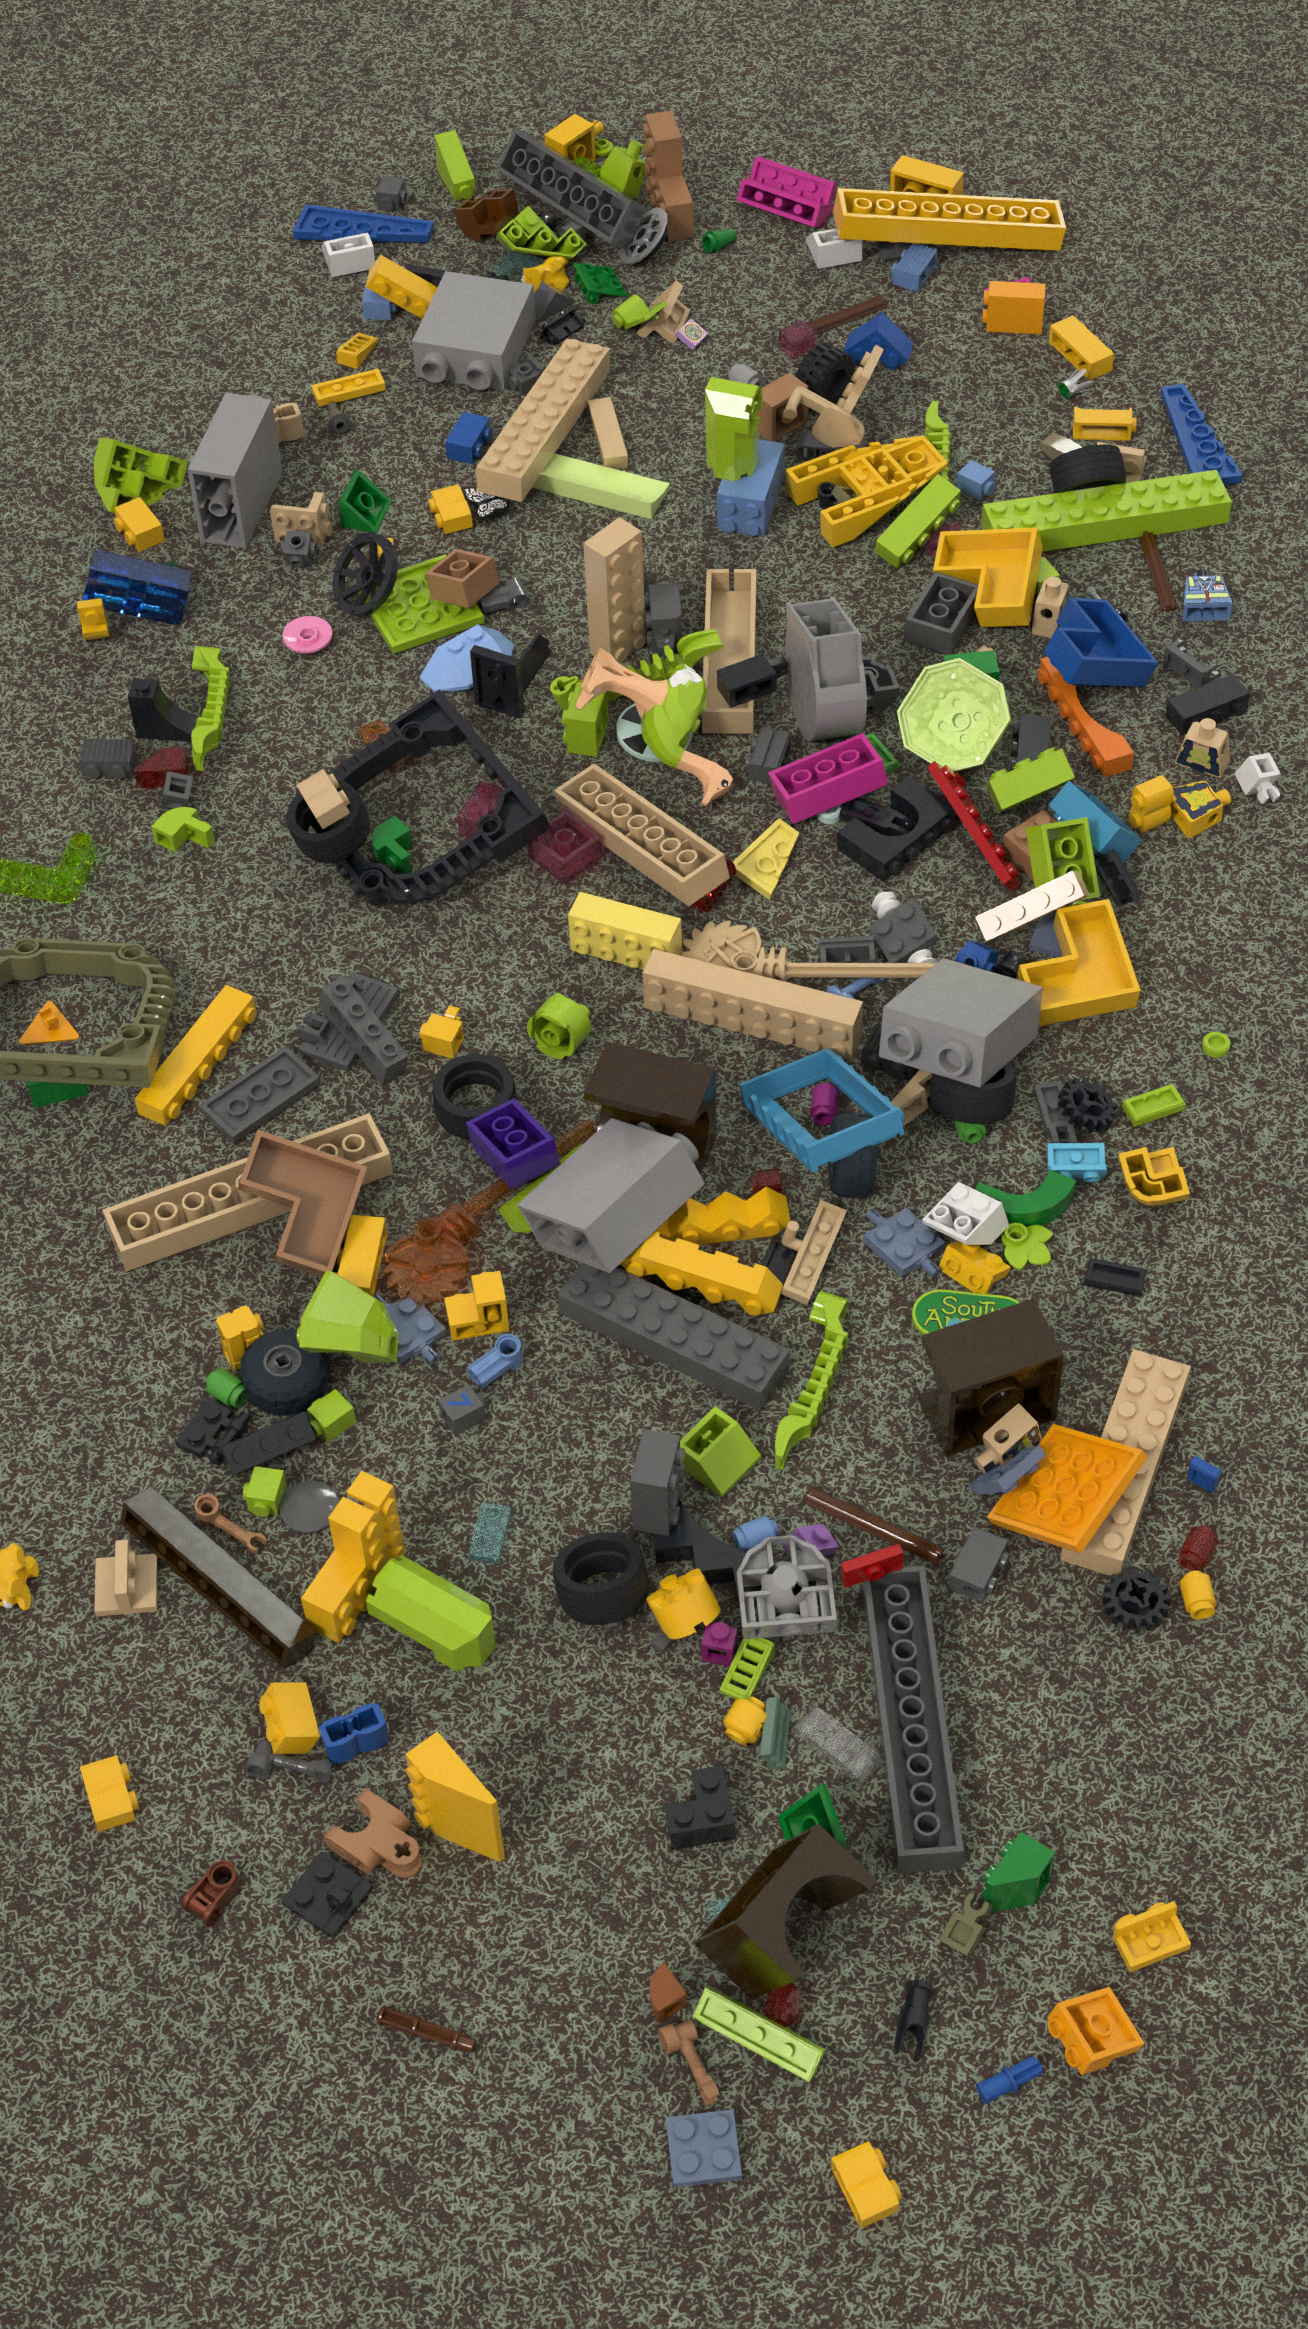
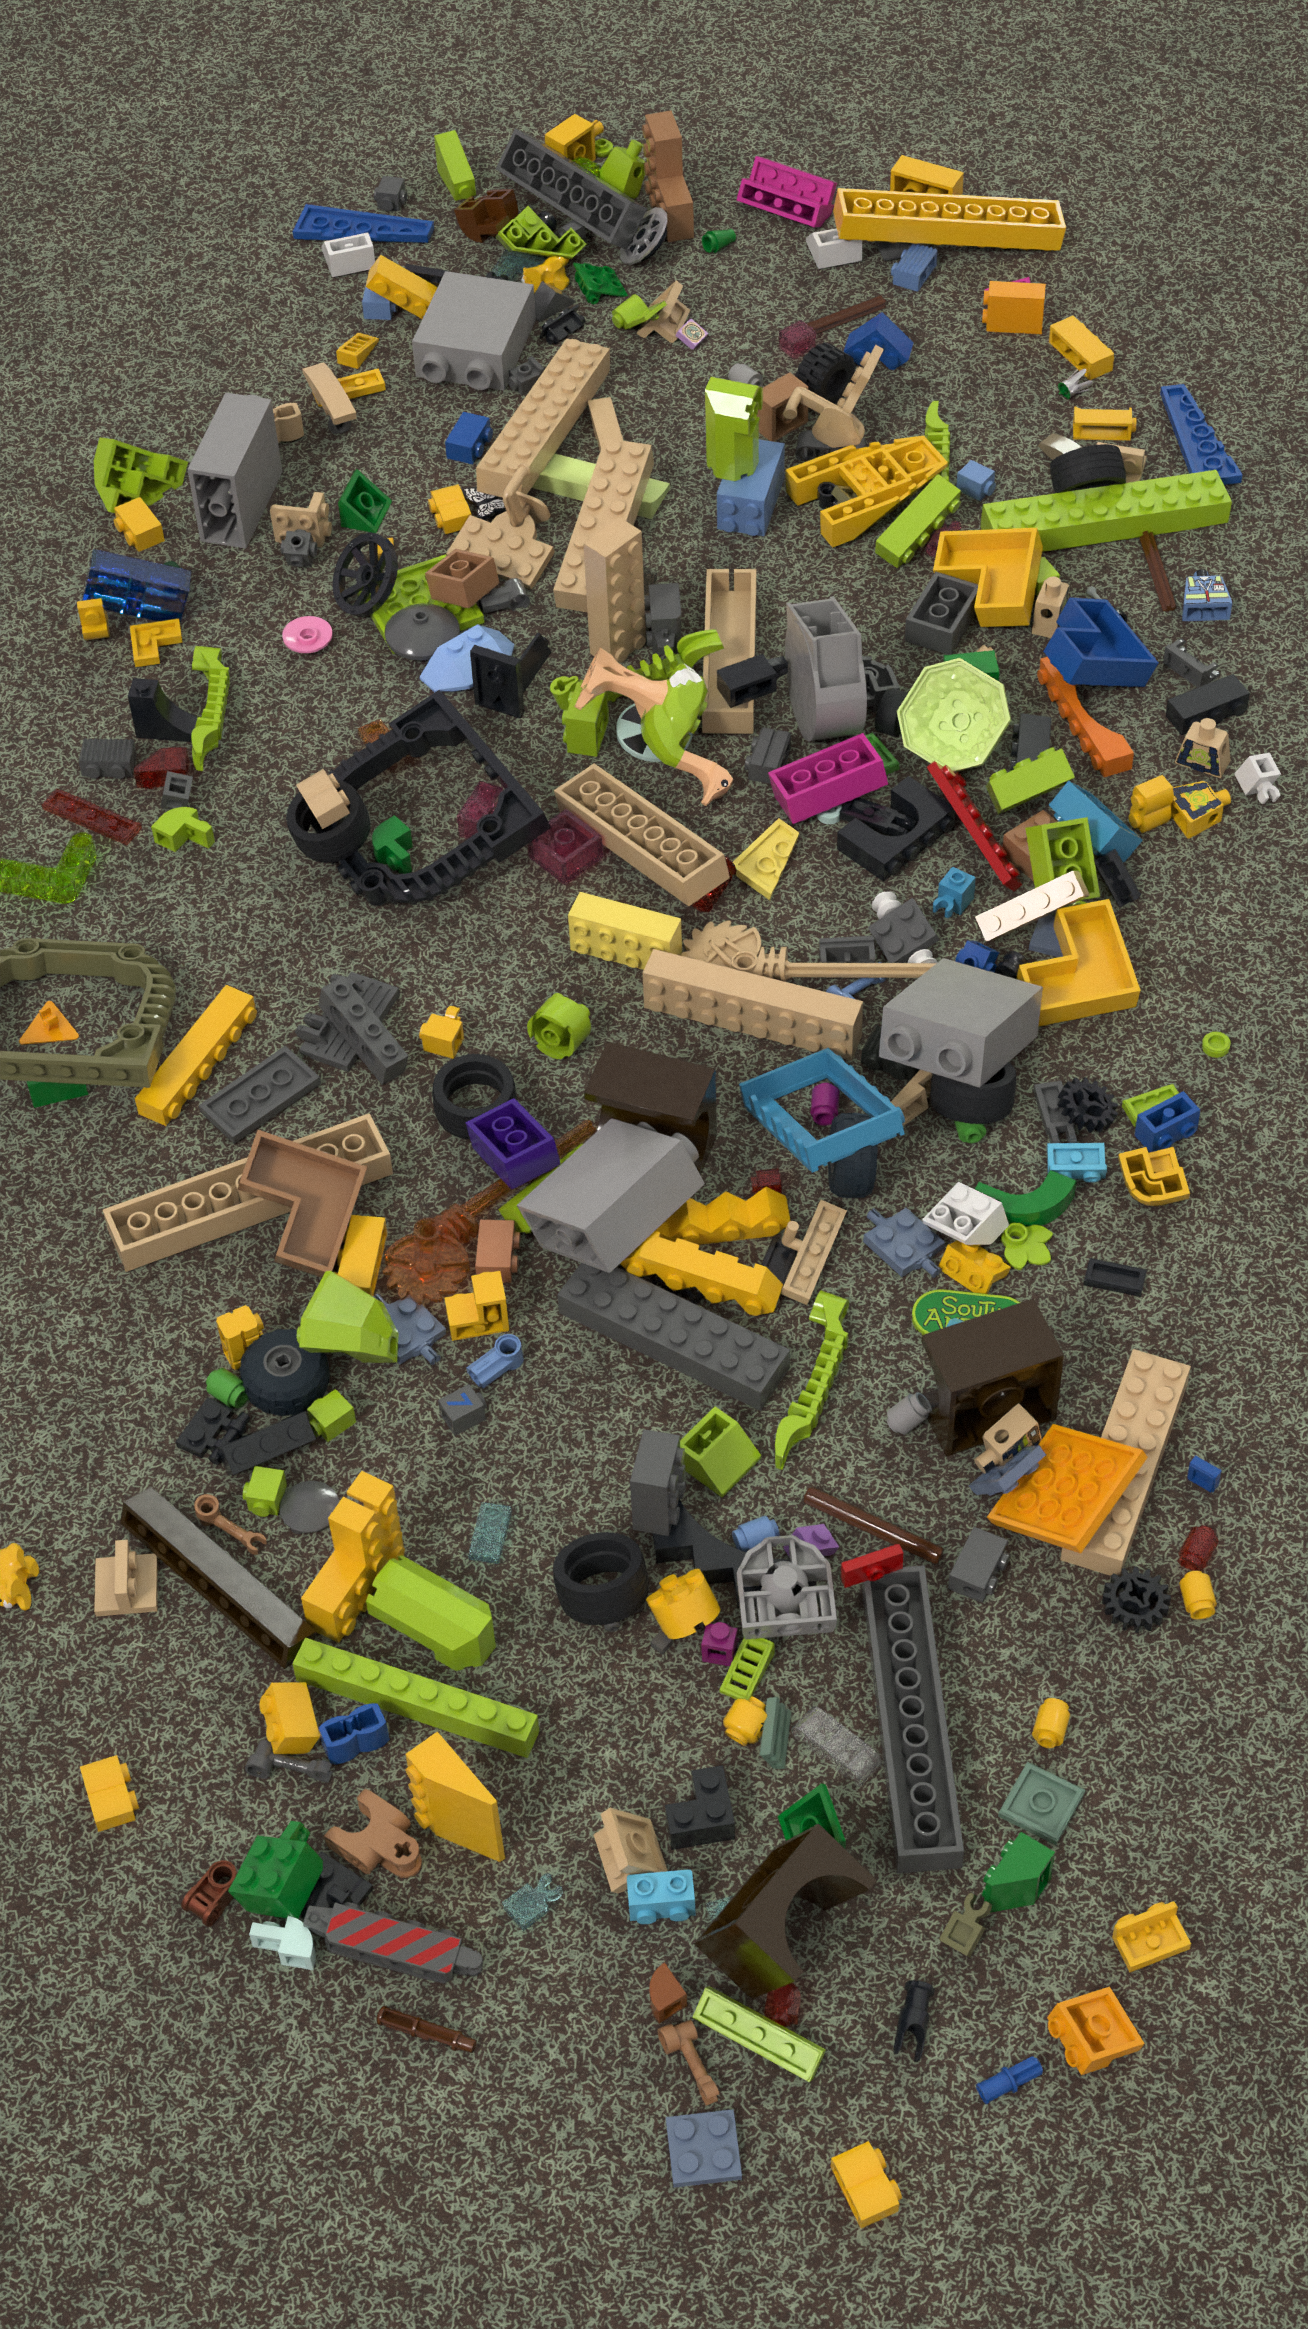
(91, 816): none -> clear red tile
(149, 636): none -> yellow plate
(278, 1874): none -> green hinge
(292, 1942): none -> light aqua brick
(329, 393): none -> tan slope
(393, 1943): none -> dark grey hinge
(416, 1697): none -> lime brick
(419, 630): none -> dark grey dish
(496, 1248): none -> nougat brick
(510, 535): none -> tan plate
(530, 1904): none -> clear light blue plate
(612, 493): none -> tan brick
(627, 1847): none -> tan bracket
(661, 1896): none -> medium azure bracket
(886, 716): none -> black tyre
(908, 1413): none -> light grey brick
(955, 892): none -> dark azure brick
(1041, 1803): none -> sand green tile
(1051, 1723): none -> yellow brick
(1167, 1122): none -> blue brick

